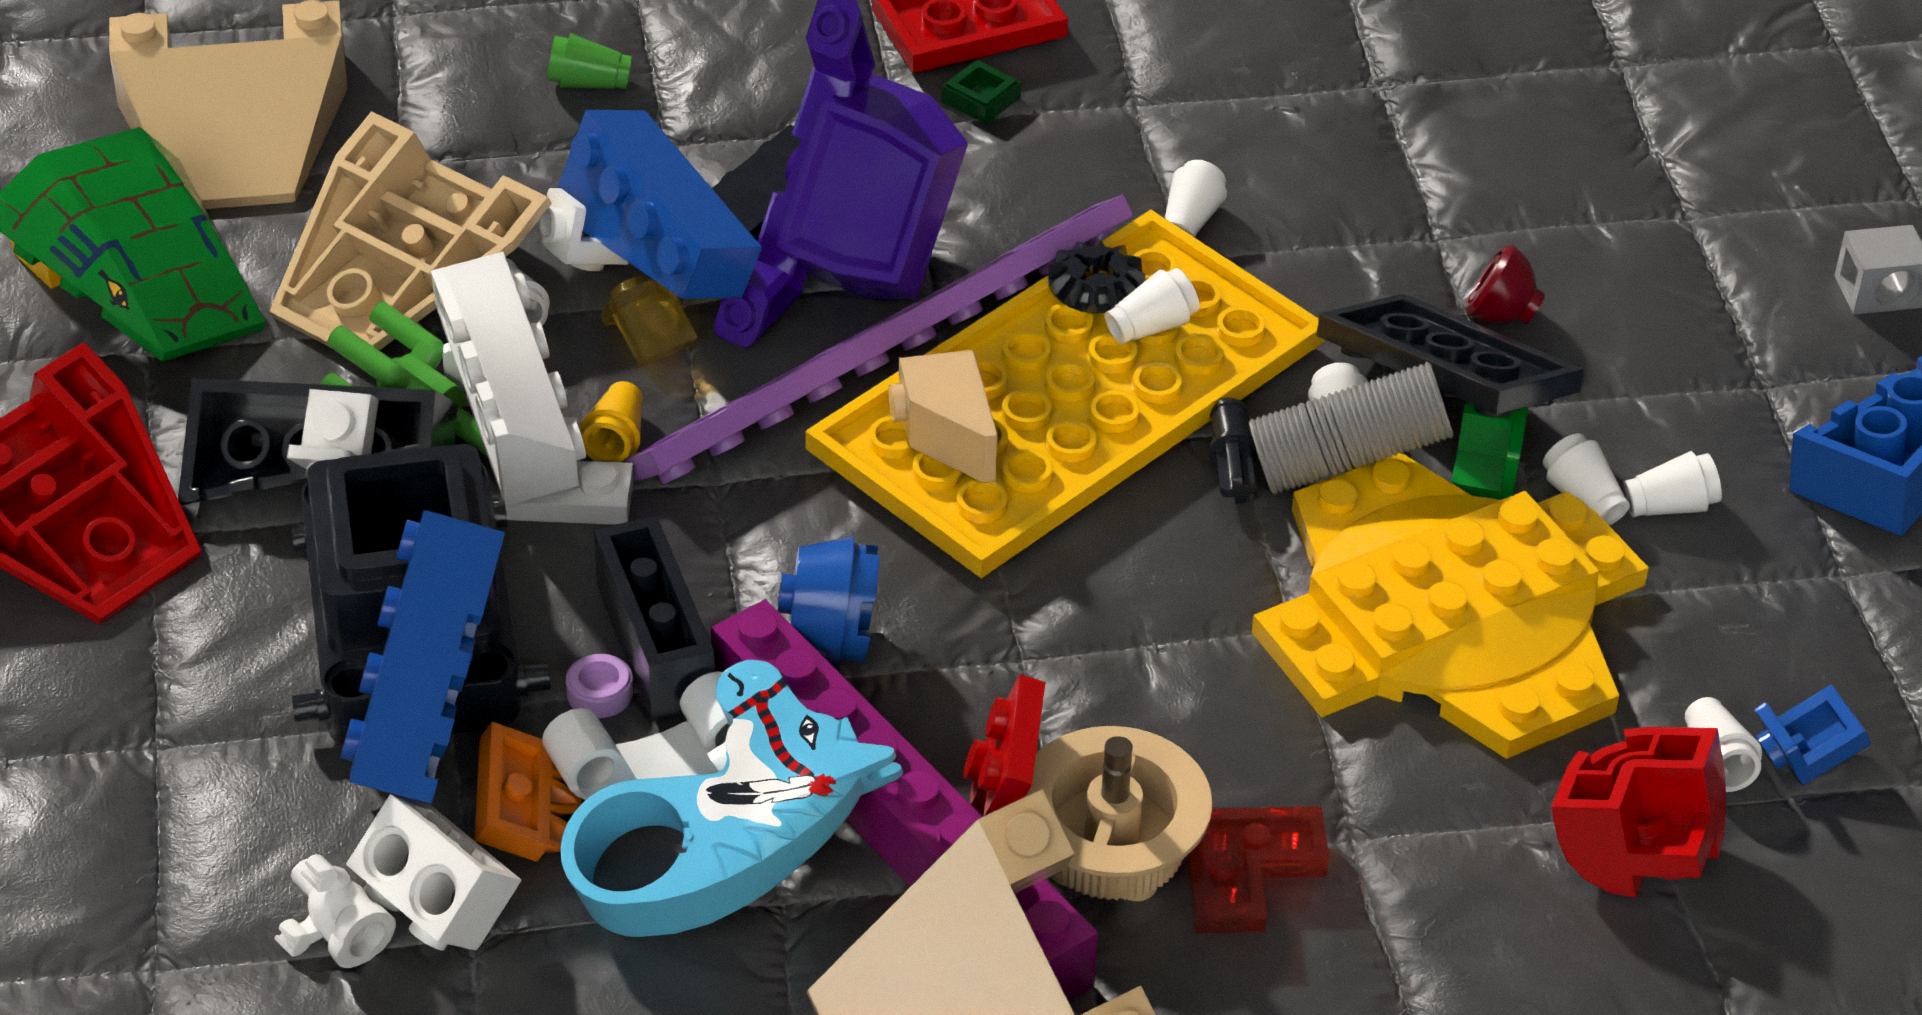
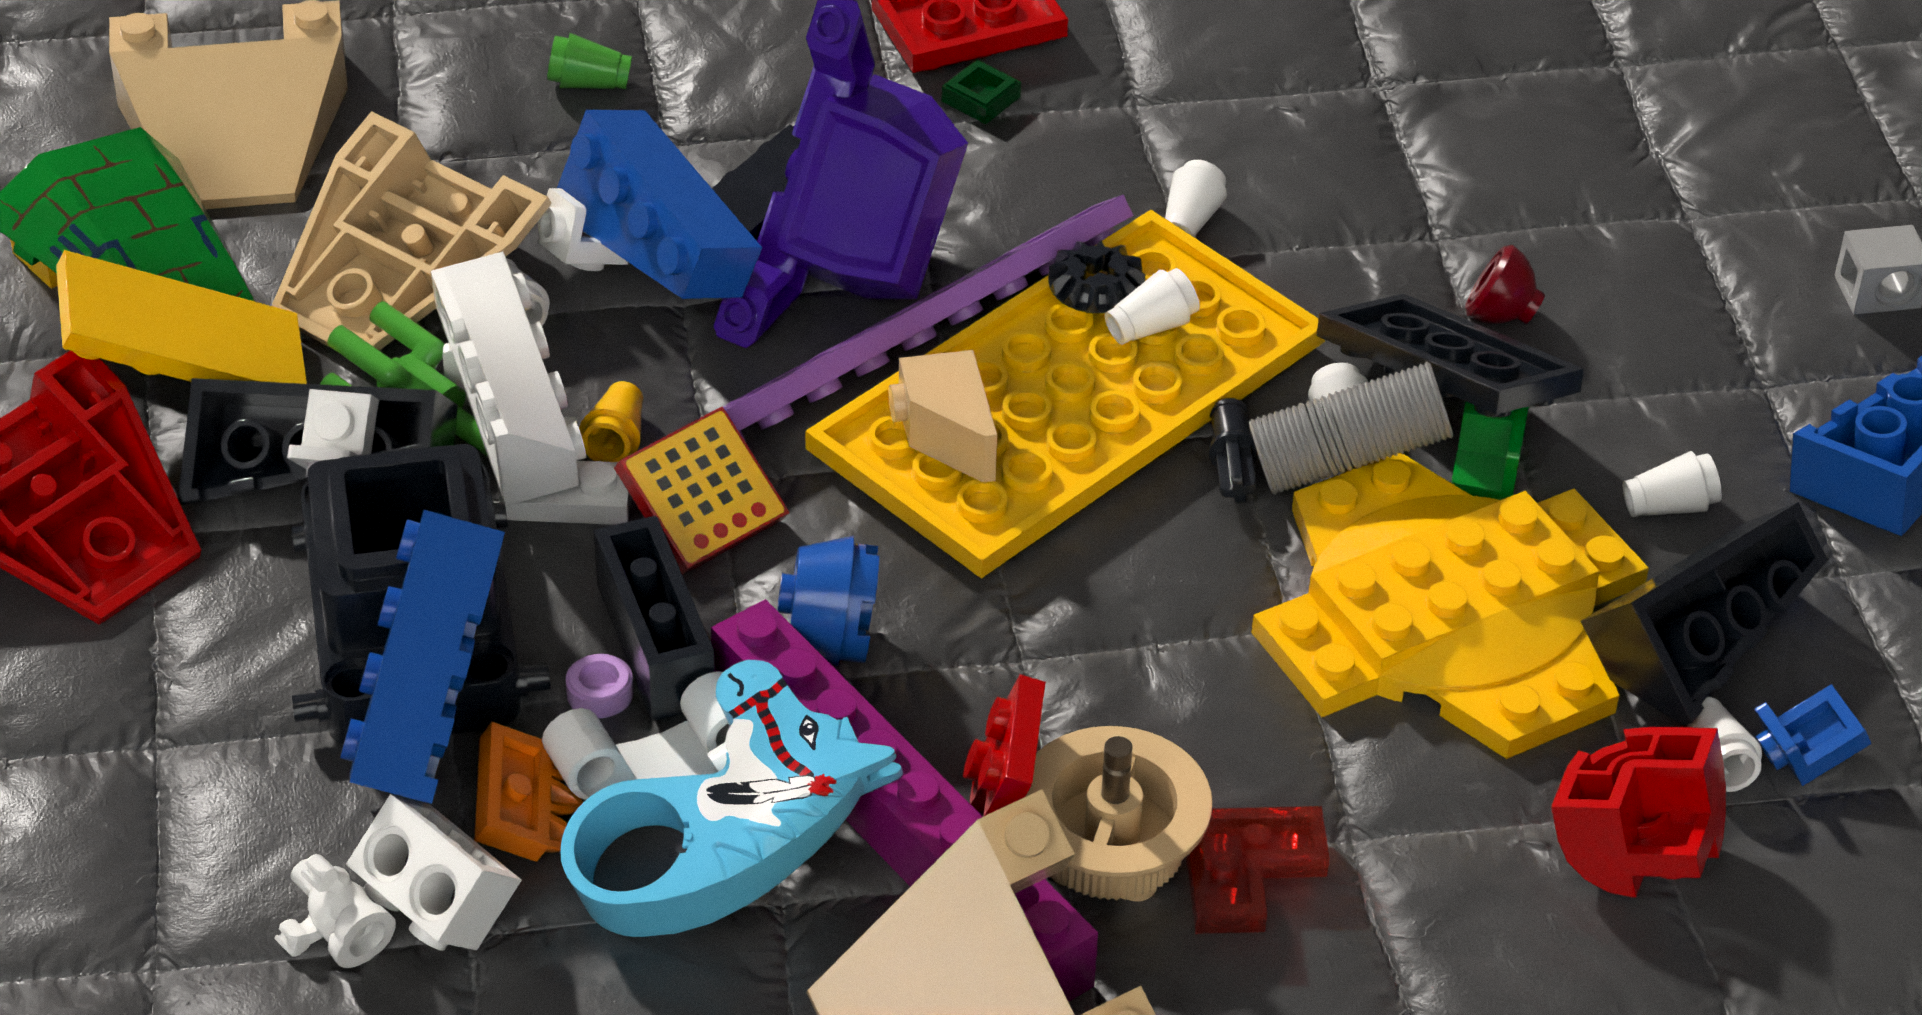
(173, 325): none -> yellow tile
(648, 319): clear yellow bracket -> none
(702, 489): none -> yellow tile
(1583, 472): white cone -> none
(1696, 619): none -> black wedge

